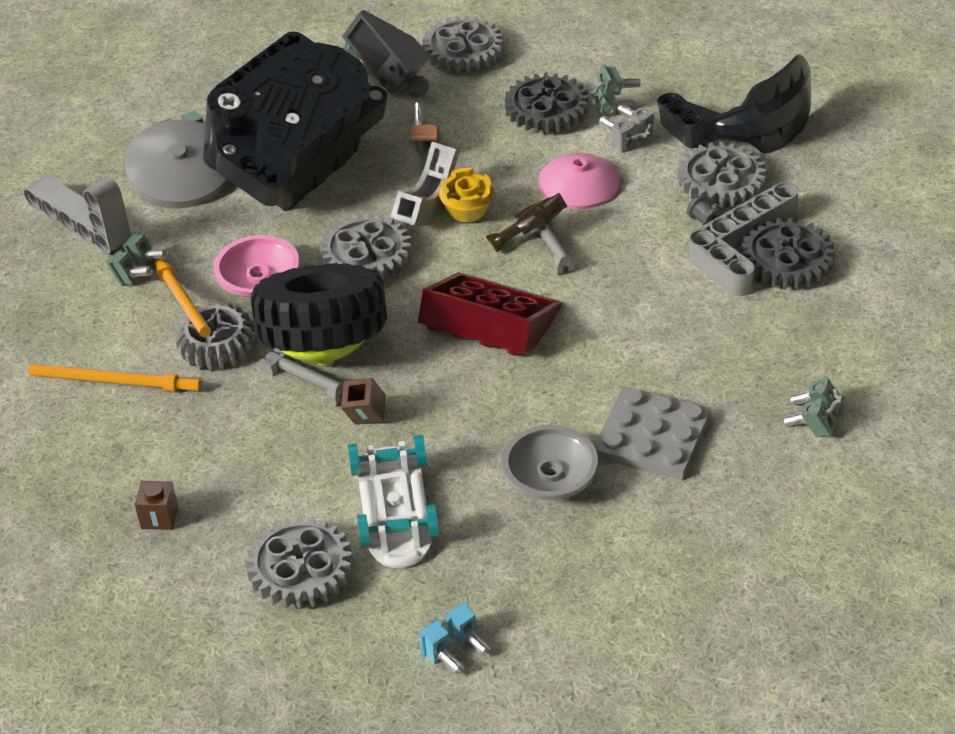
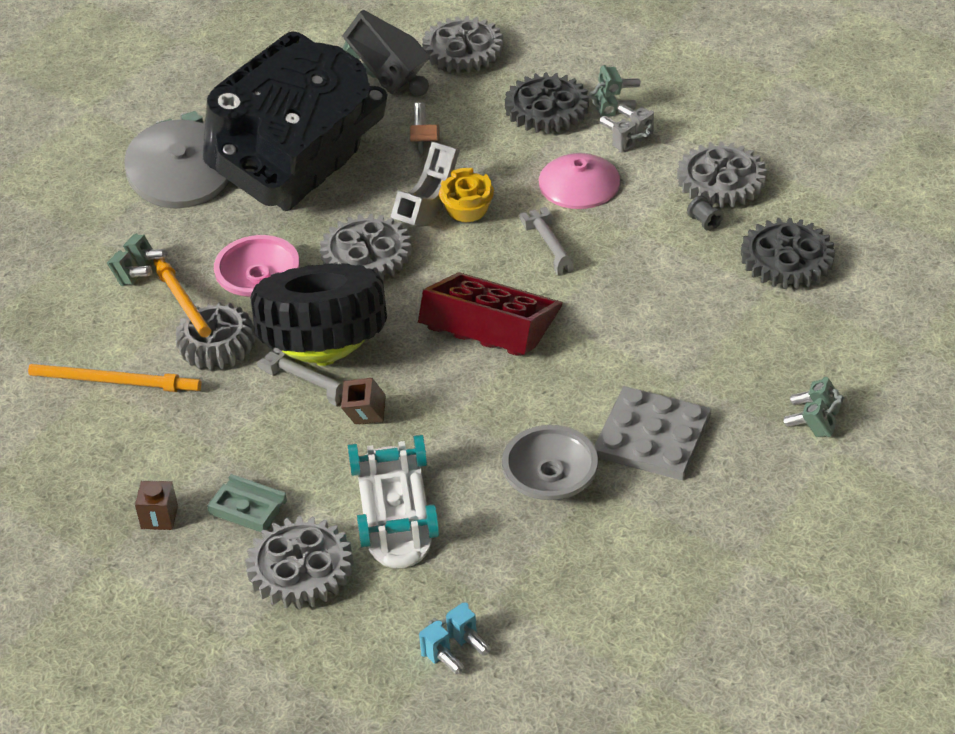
(95, 217): light grey beam -> none
(247, 503): none -> sand green plate
(529, 219): dark brown animal -> none
(715, 243): light grey beam -> none
(767, 119): black piece -> none

